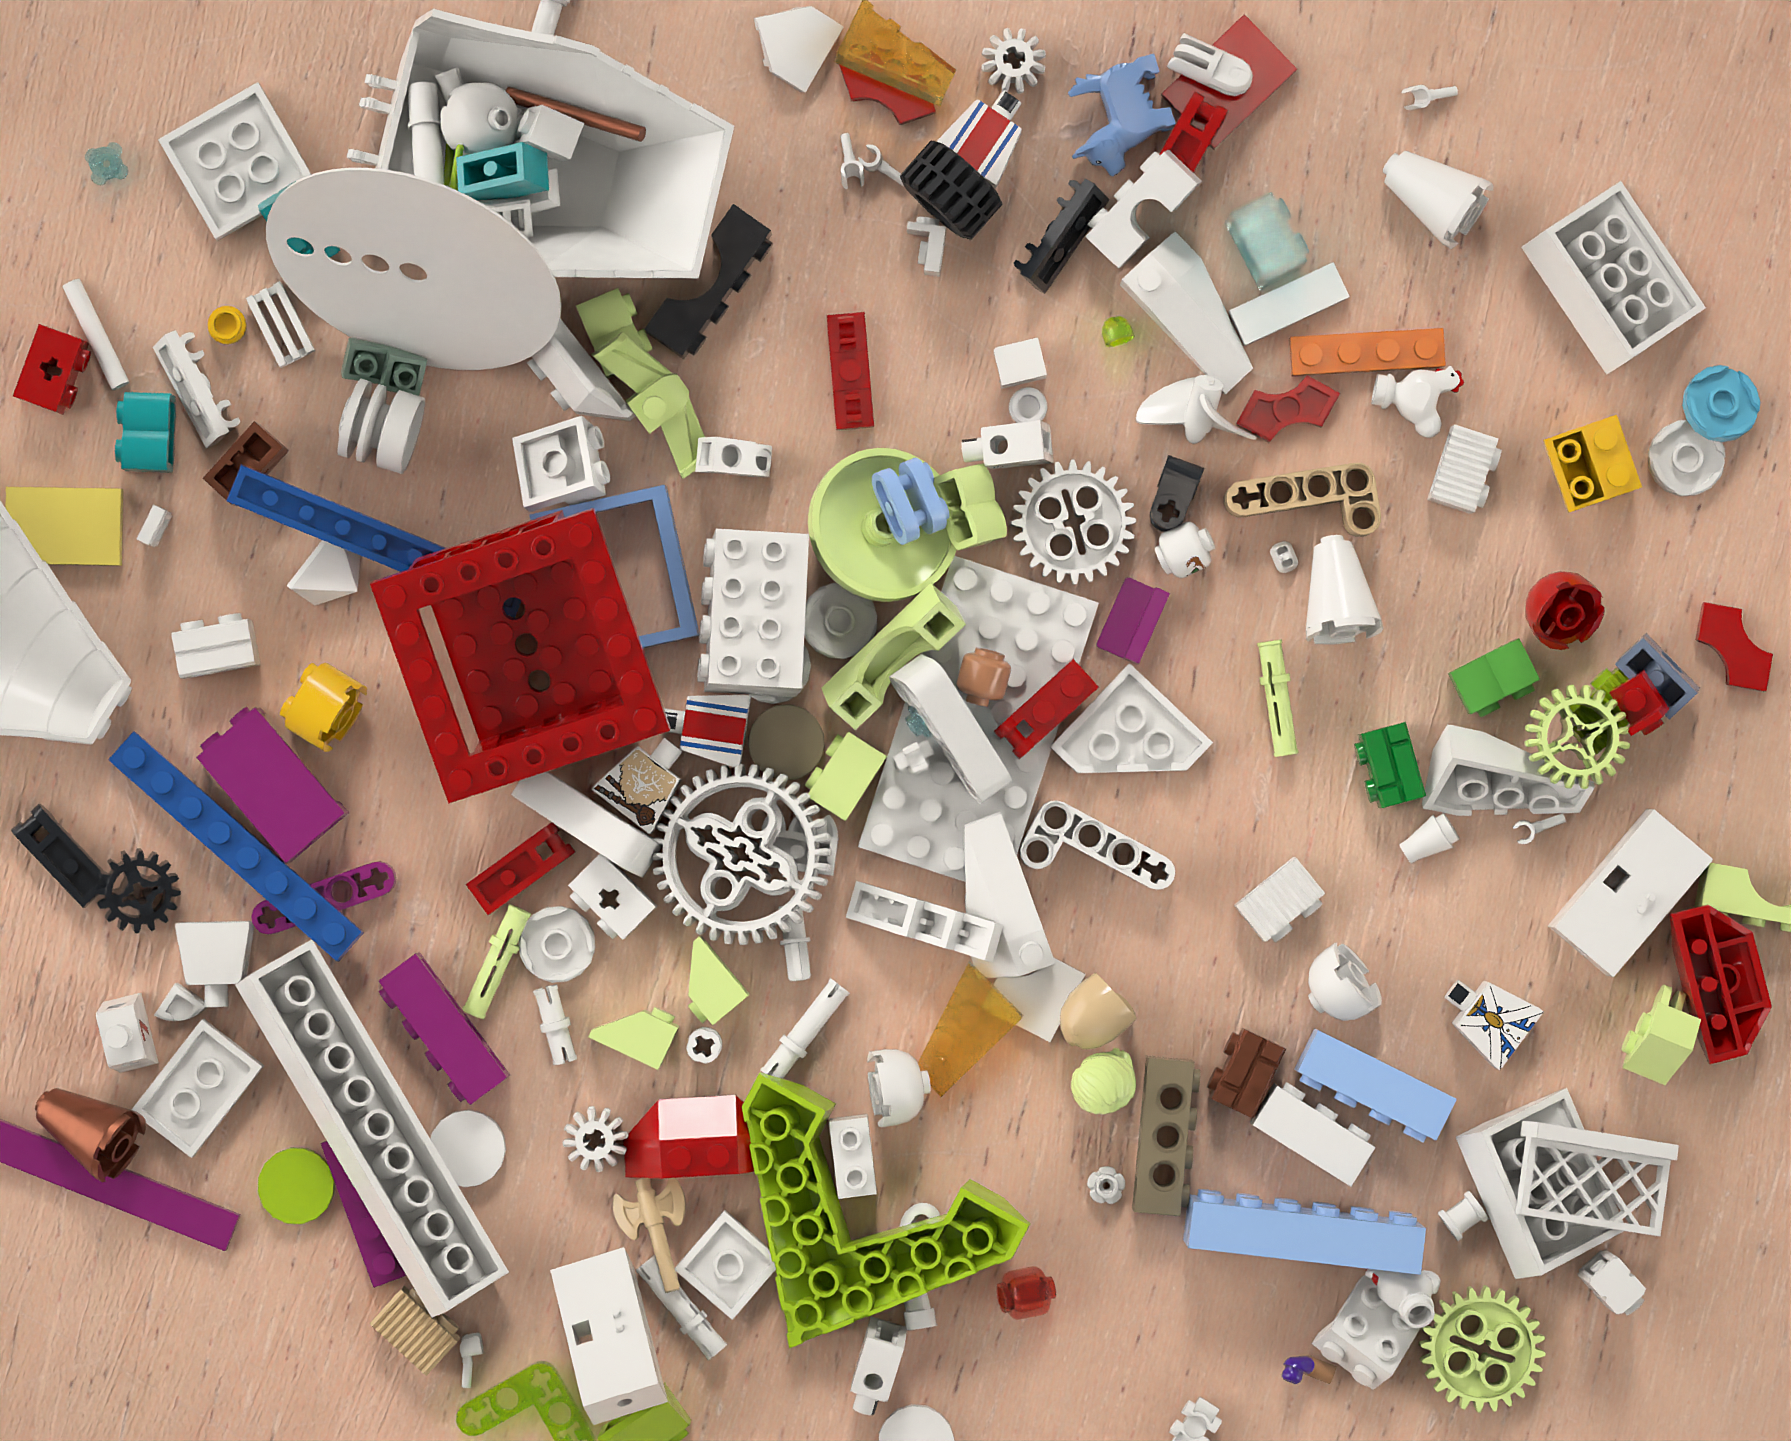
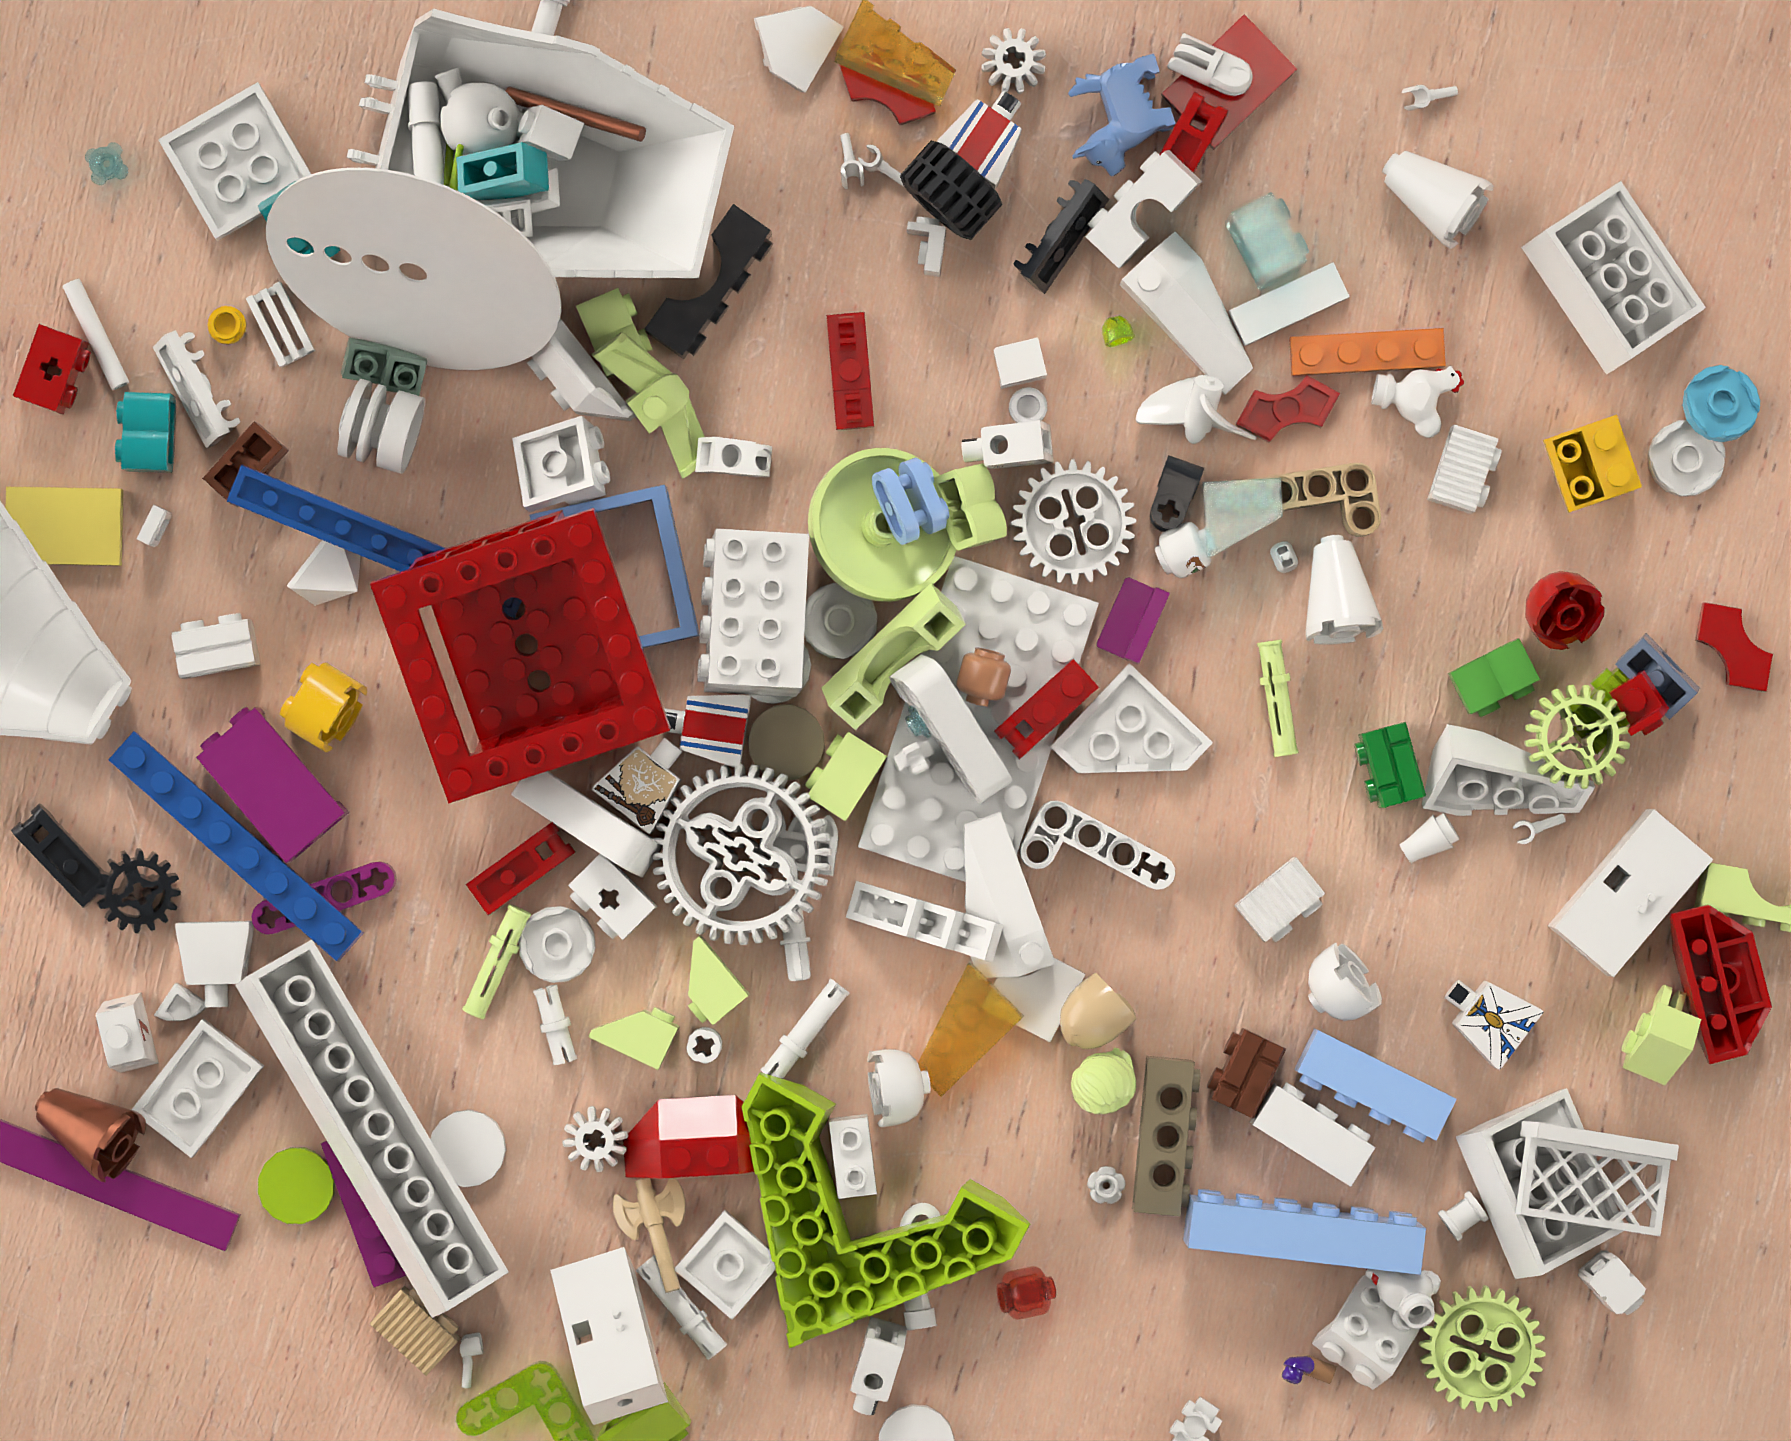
(443, 1028): magenta brick -> none
(1238, 510): none -> clear light blue wing

